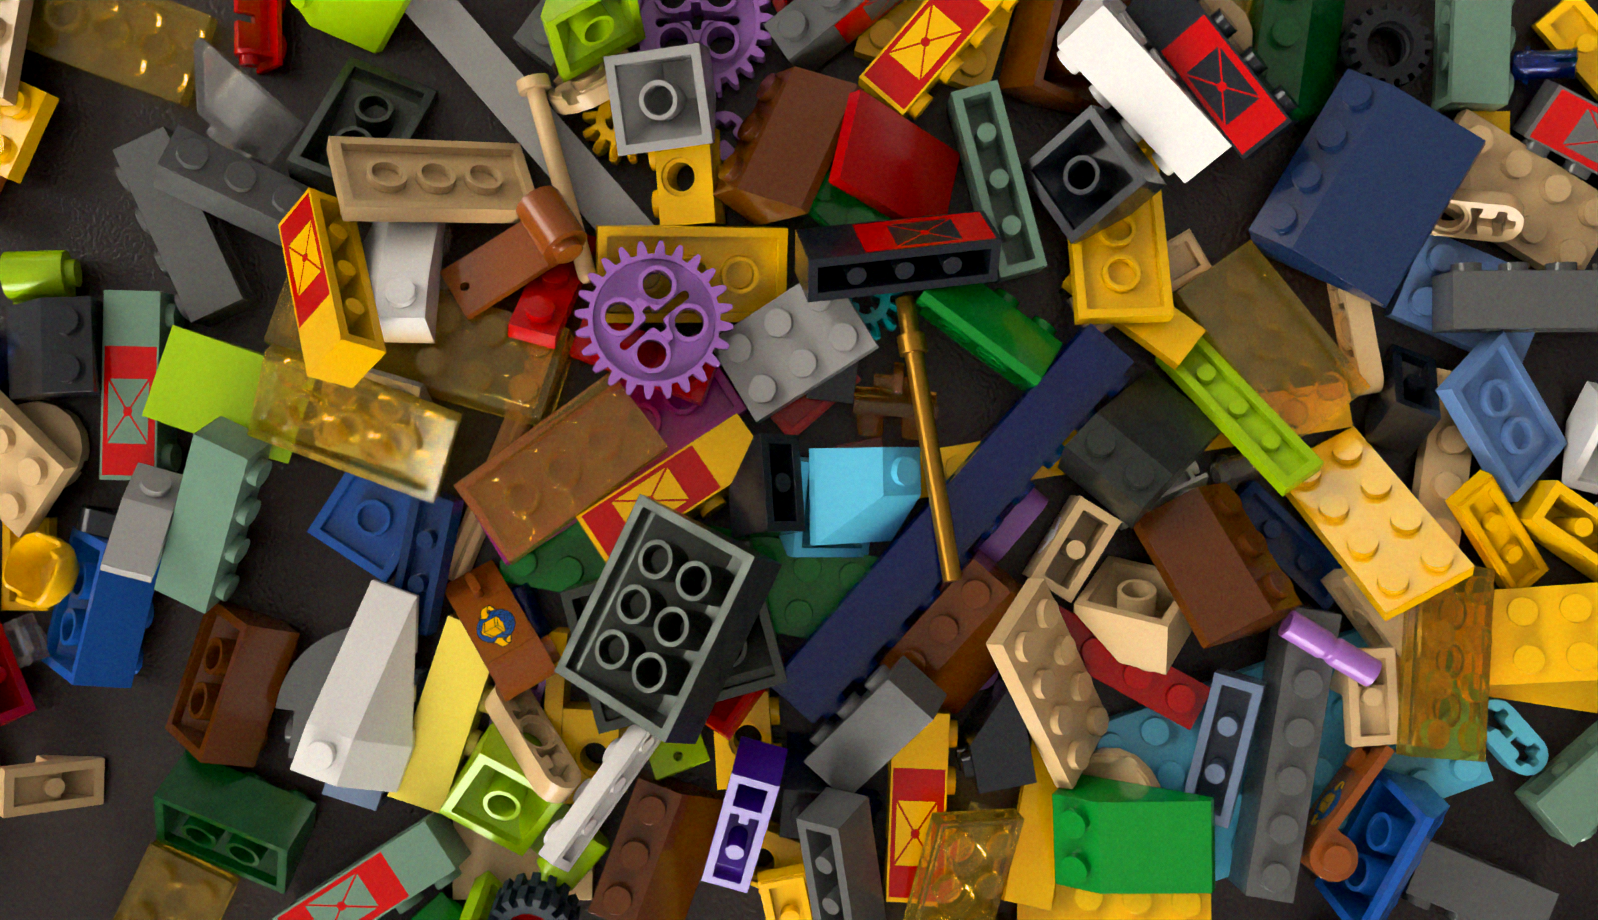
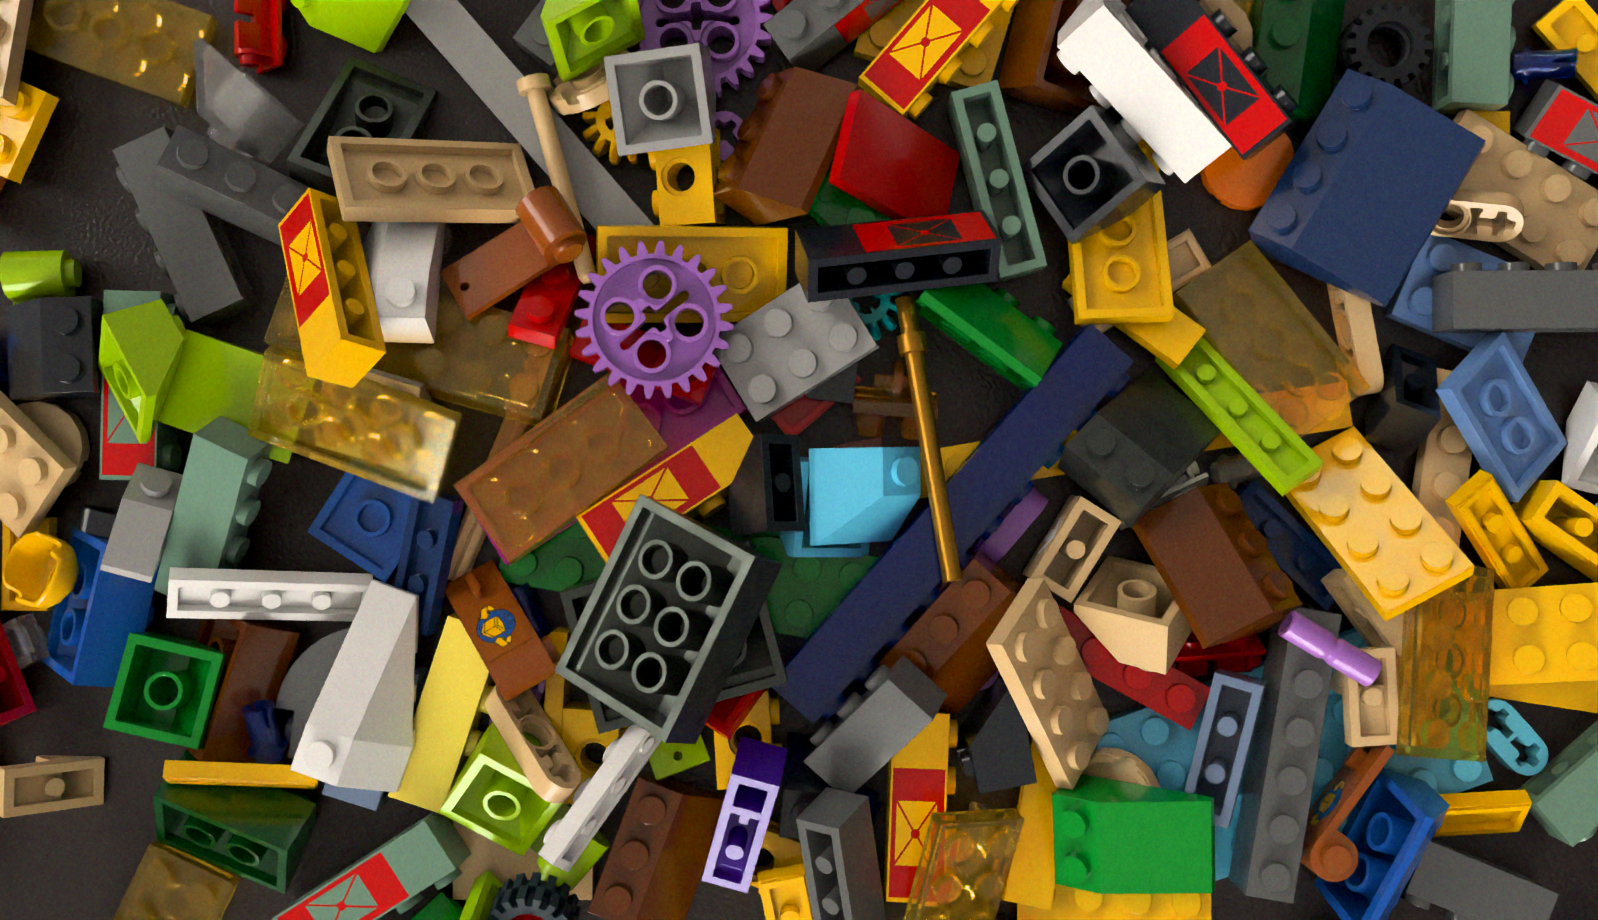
(140, 360): none -> lime slope
(165, 689): none -> green slope
(235, 774): none -> yellow tile
(264, 734): none -> clear blue pin
(265, 594): none -> white plate
(1234, 655): none -> red hinge
(1247, 182): none -> orange tile
(1484, 812): none -> yellow tile

